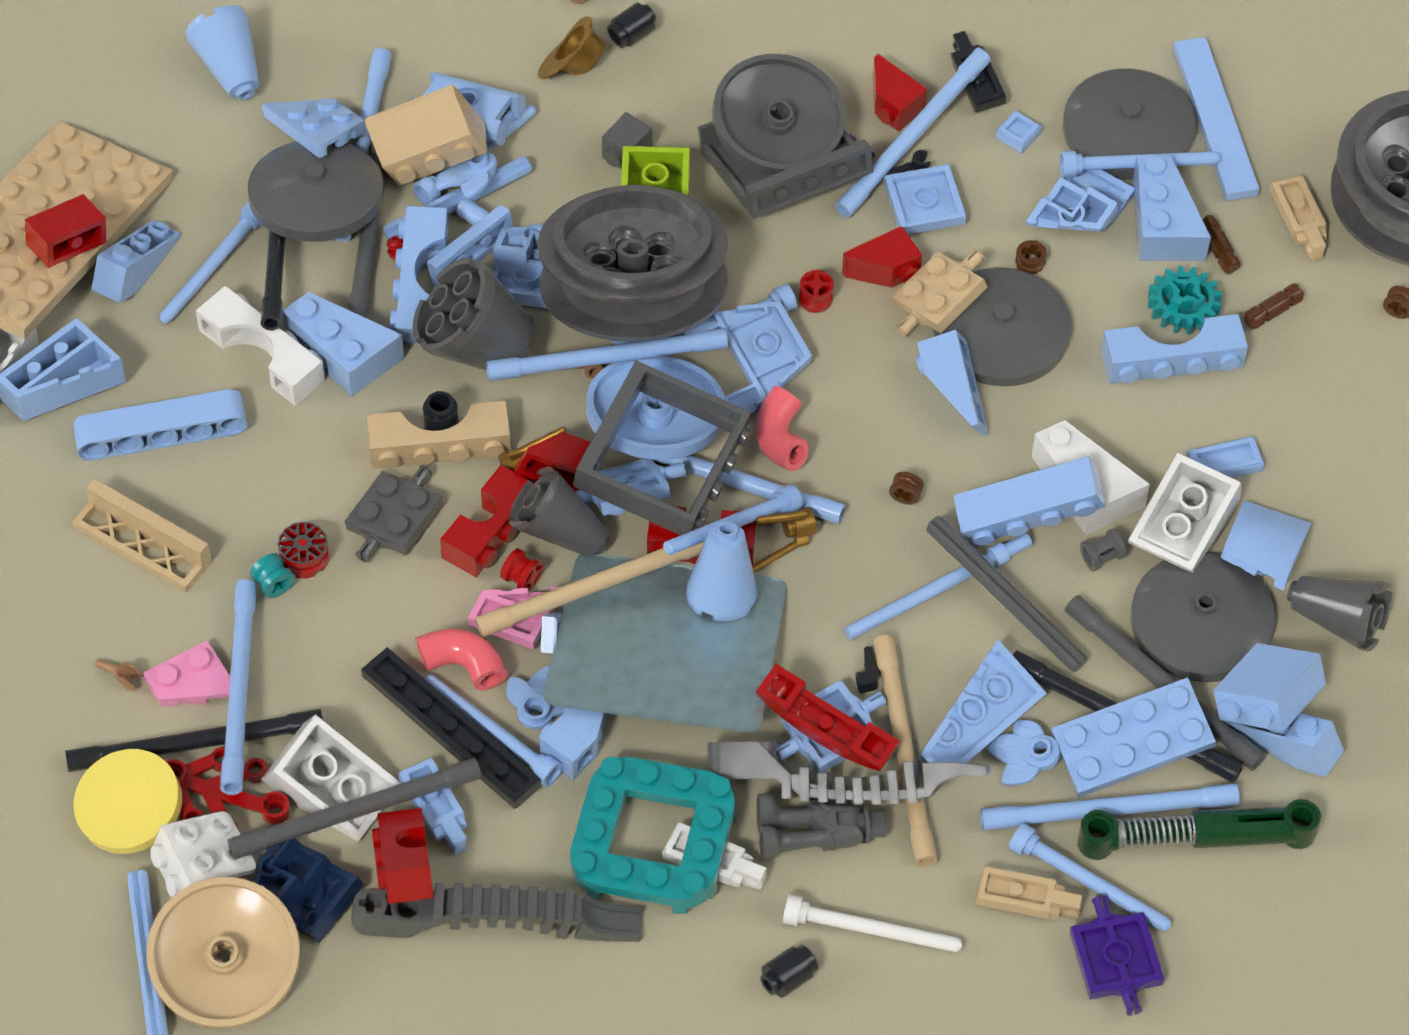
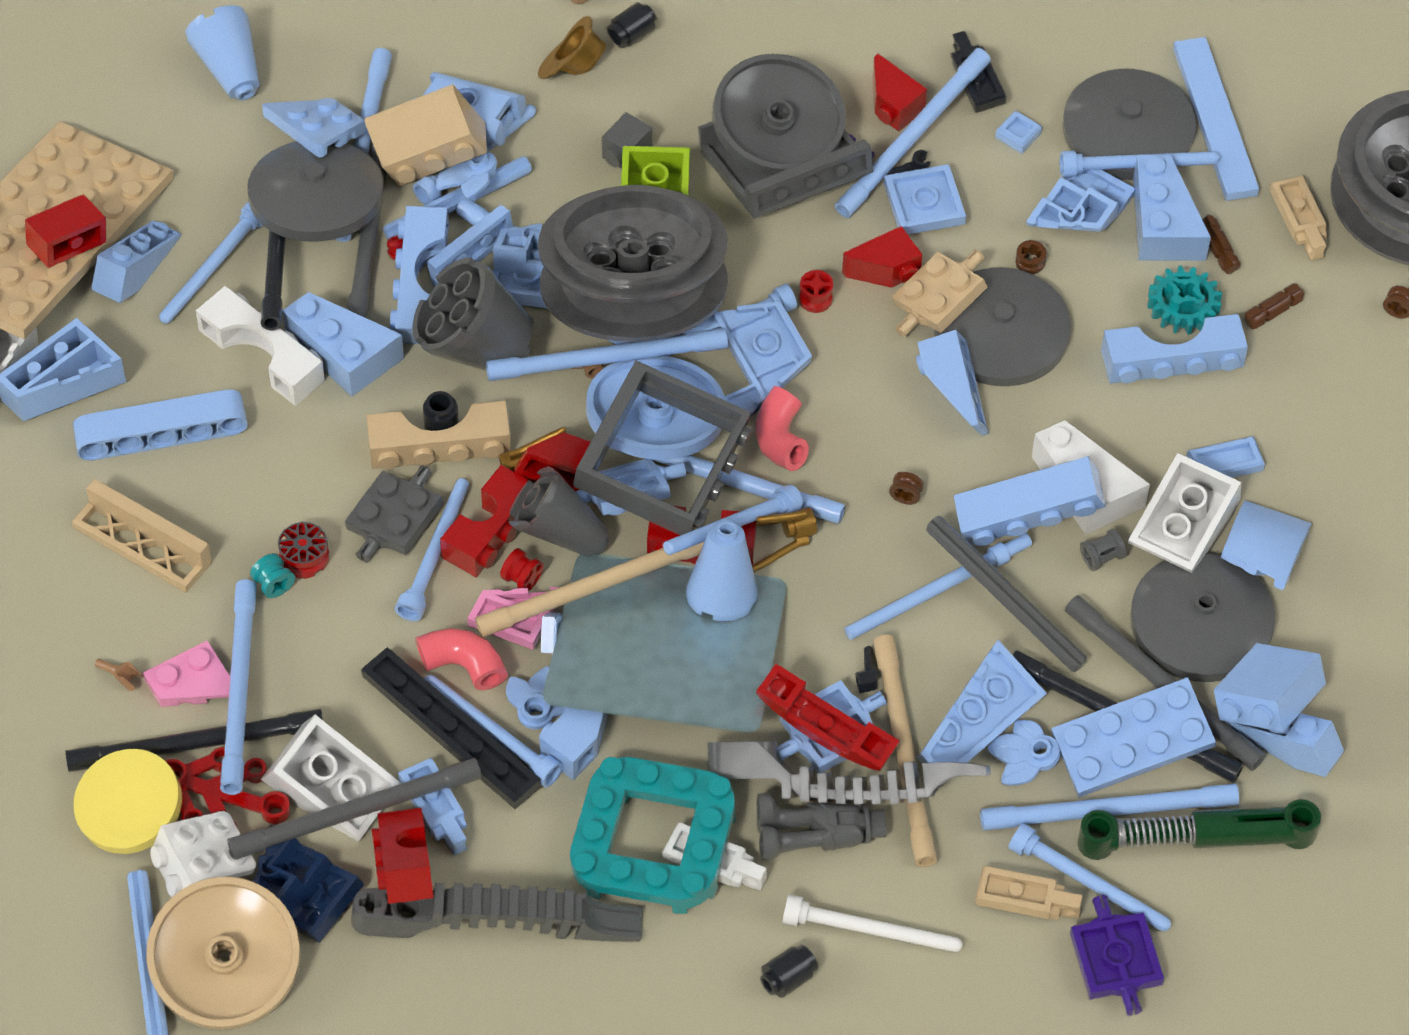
(412, 602): none -> light blue piece
(1343, 606): dark grey cone -> none

